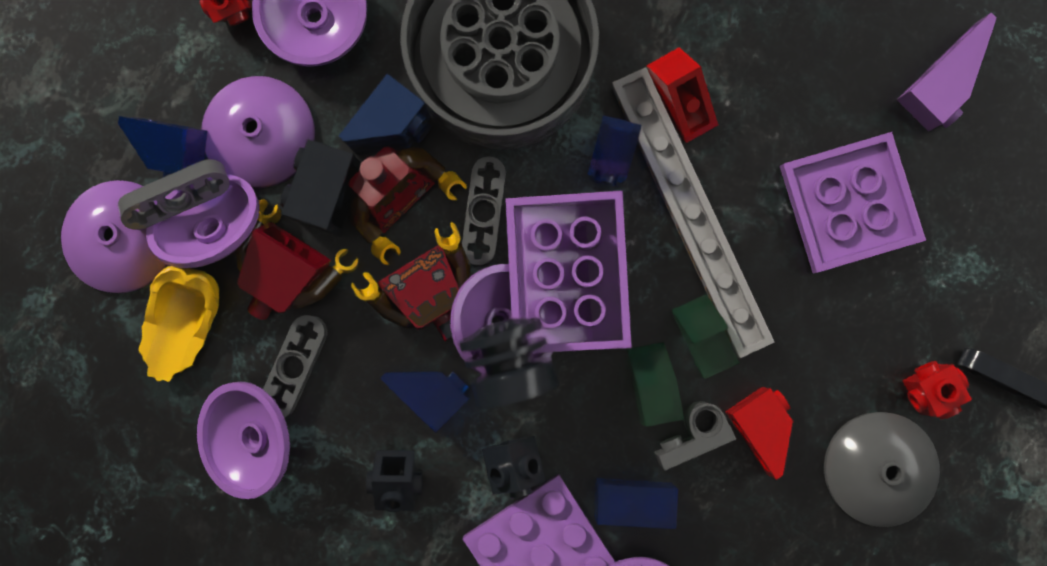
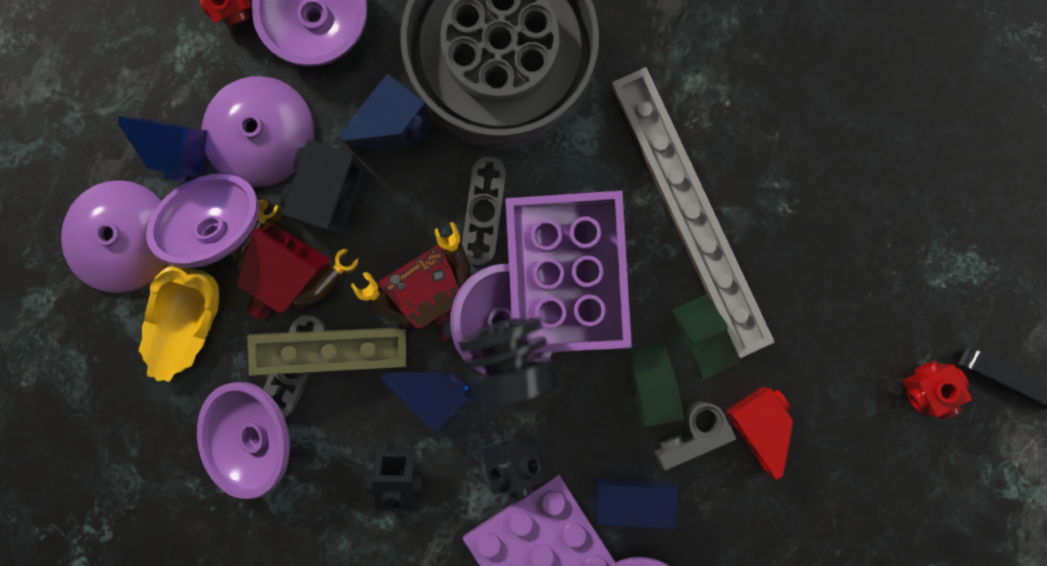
(144, 197): dark grey beam -> none
(326, 350): none -> olive plate
(389, 188): torso -> none
(613, 150): clear blue slope -> none
(683, 93): red slope -> none
(852, 202): medium lavender plate -> none
(858, 466): dark grey dish -> none
(949, 82): medium lavender slope -> none

